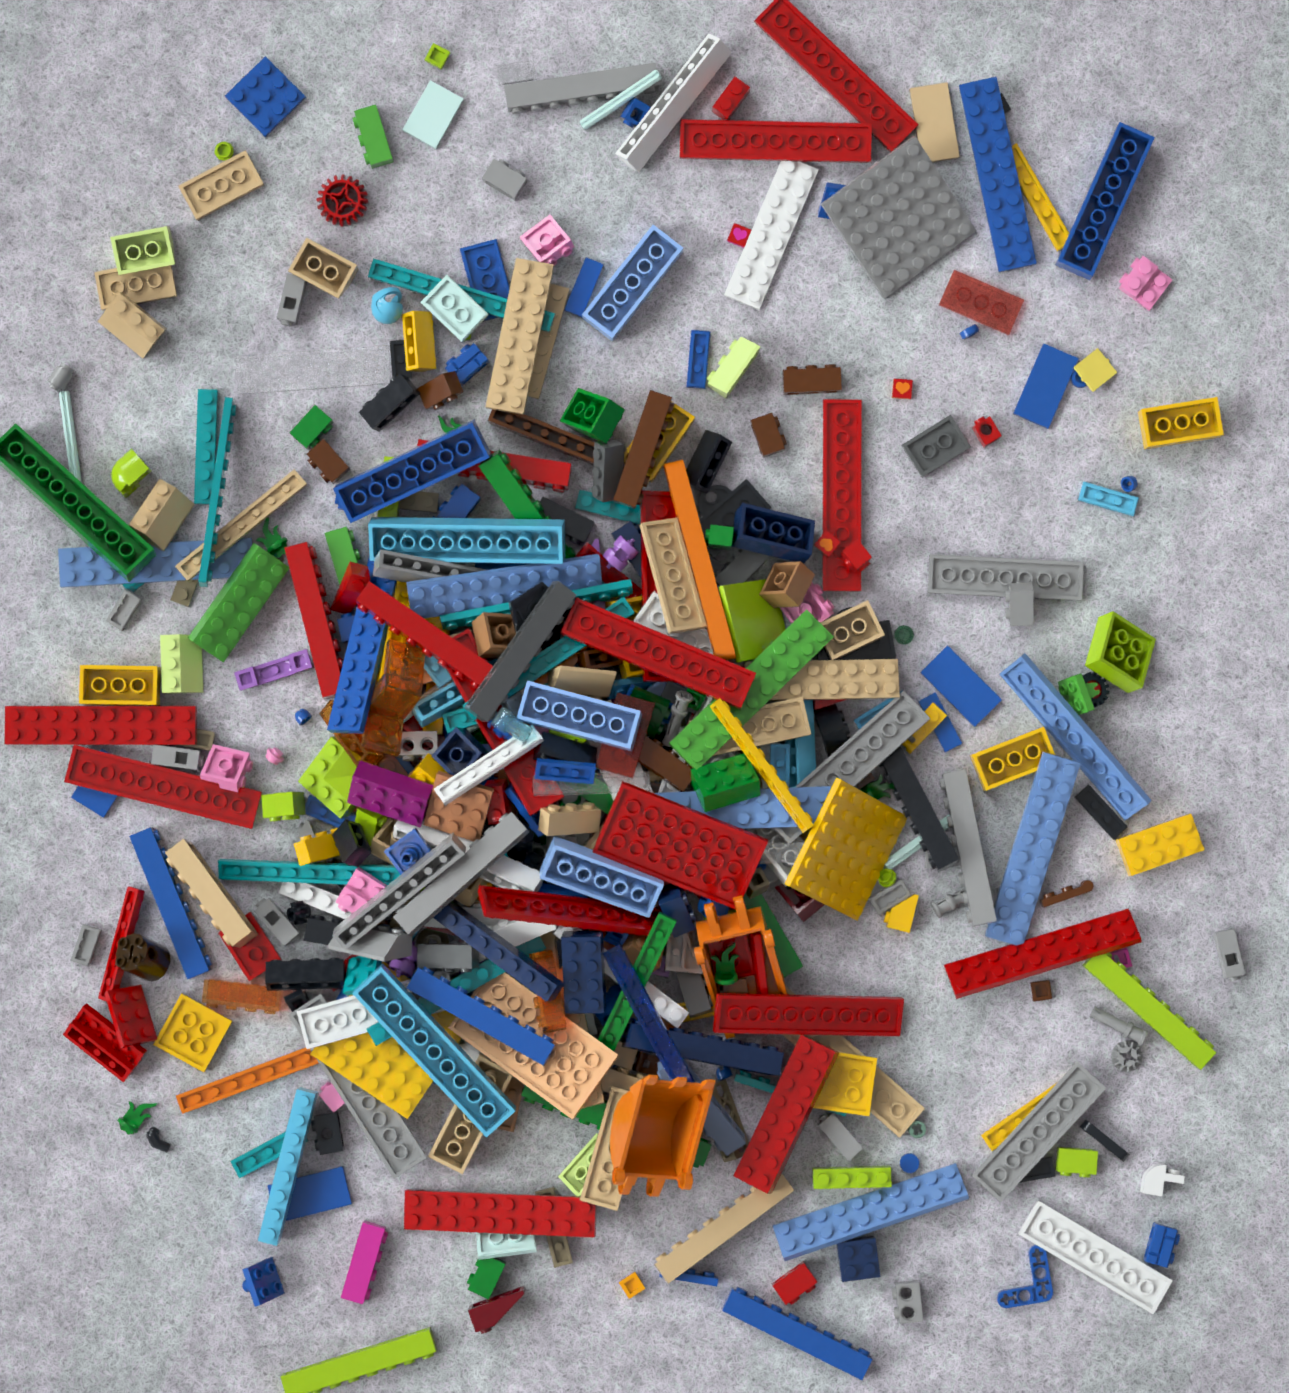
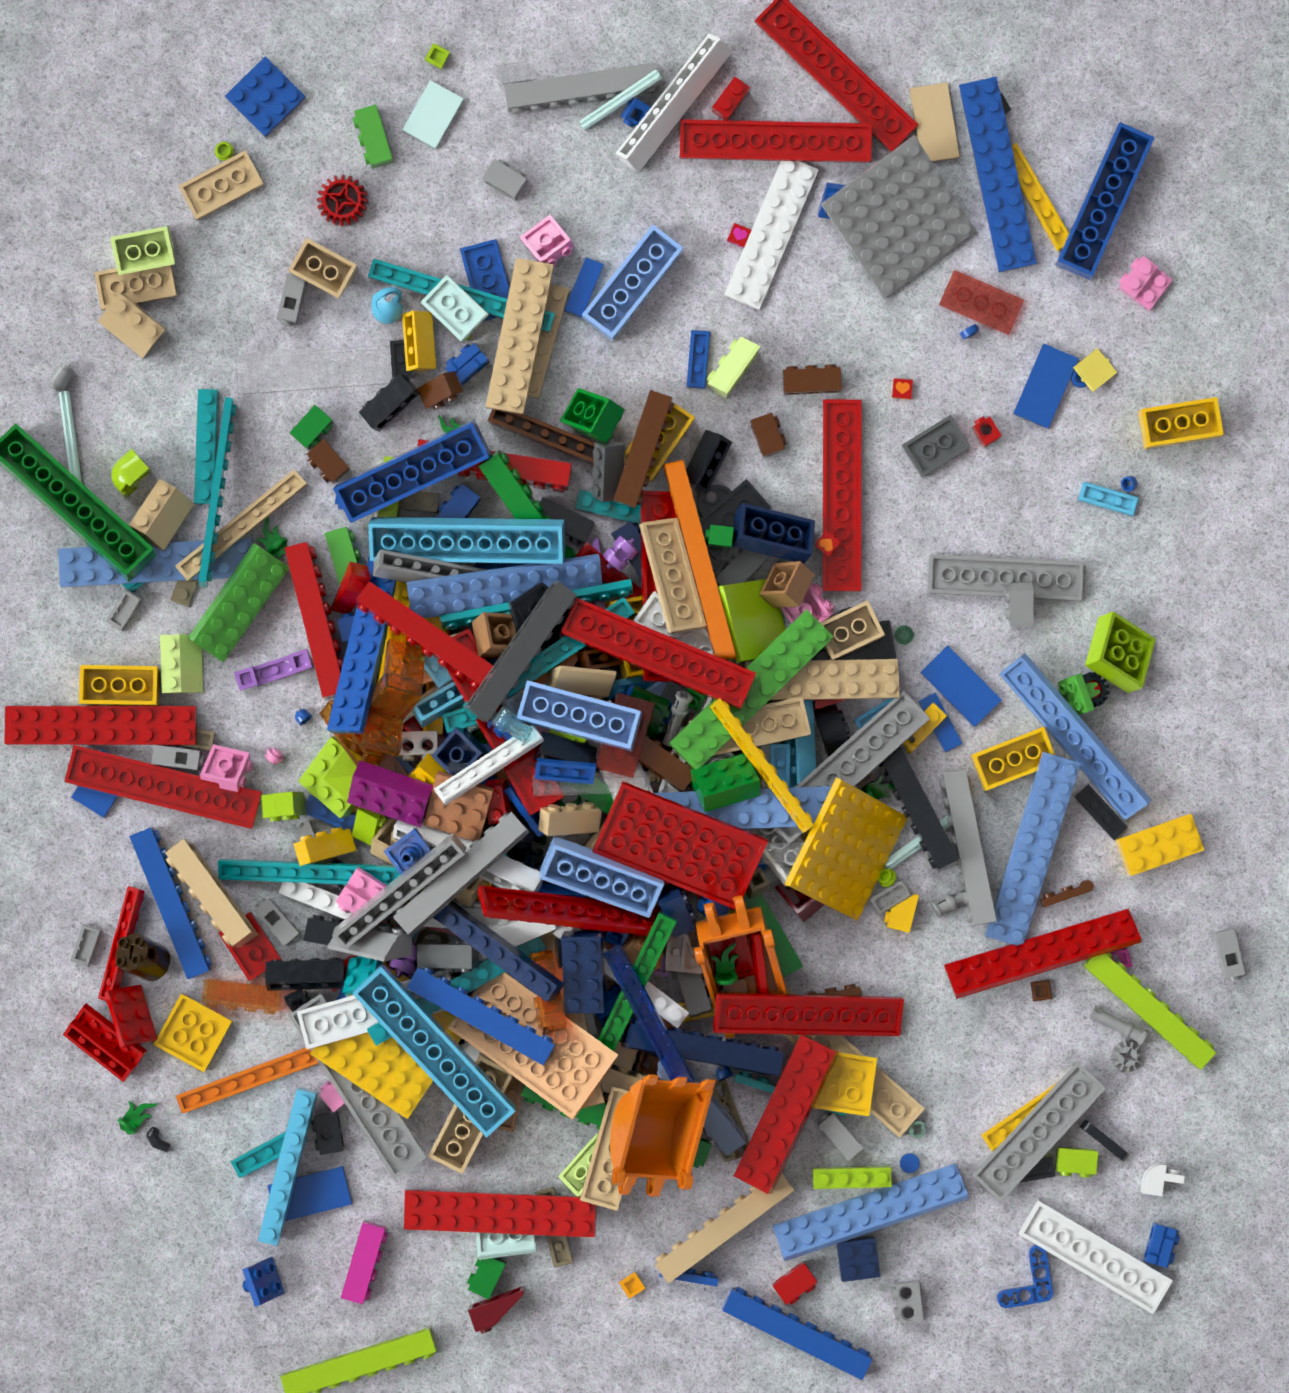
(298, 912): black gear -> none
(351, 843): black brick -> none
(849, 990): none -> reddish brown plate
(856, 556): red brick -> none

